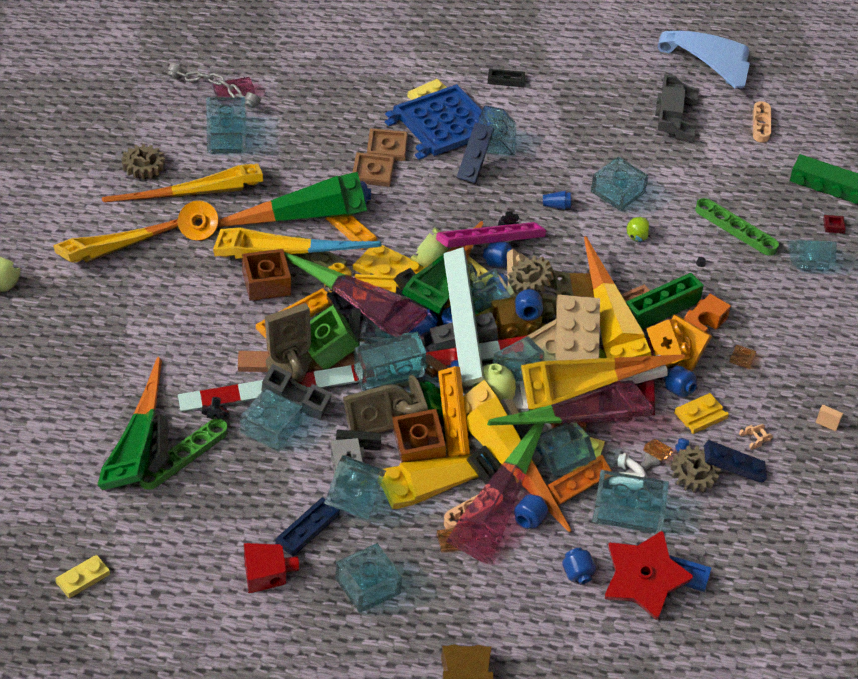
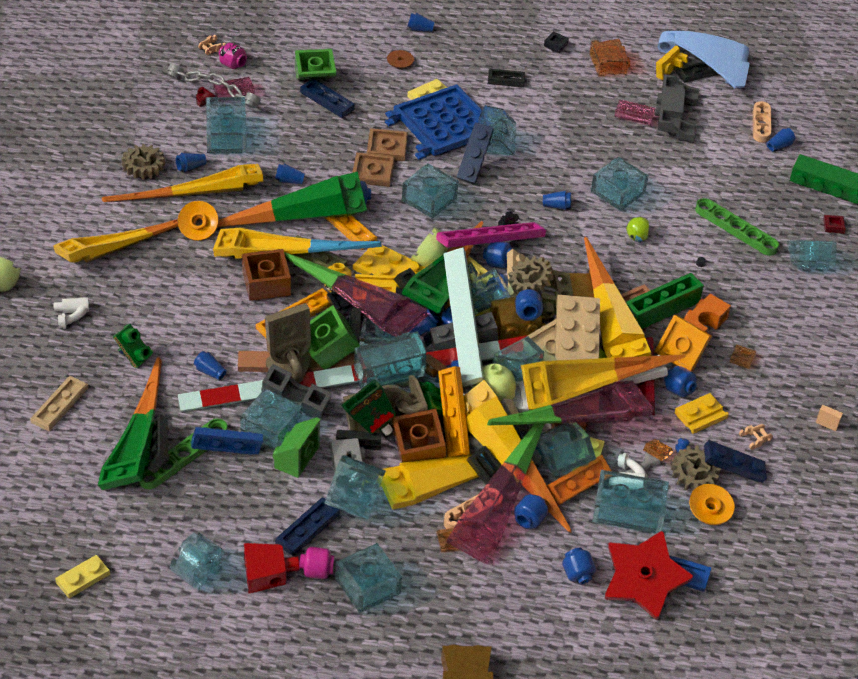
(59, 403): none -> tan tile
(76, 306): none -> white plant
(132, 345): none -> green hips
(190, 161): none -> blue cone
(197, 560): none -> clear light blue brick
(201, 96): none -> dark red tile
(208, 42): none -> light nougat piece
(209, 365): none -> blue cone
(215, 409): black plant -> none
(226, 441): none -> blue plate
(232, 55): none -> dark pink head
(288, 174): none -> blue cone
(298, 447): none -> bright green slope
(314, 64): none -> bright green slope
(317, 563): none -> dark pink head
(327, 98): none -> dark blue plate
(371, 409): none -> dark green torso
(400, 58): none -> dark orange piece
(420, 23): none -> blue cone
(430, 190): none -> clear light blue brick
(556, 42): none -> black plate
(609, 57): none -> clear orange hips
(635, 112): none -> clear pink plate
(662, 334): light orange brick -> none
(670, 61): none -> yellow plate
(695, 72): none -> pearl dark grey tile
(714, 497): none -> light orange dish
(782, 139): none -> blue cone

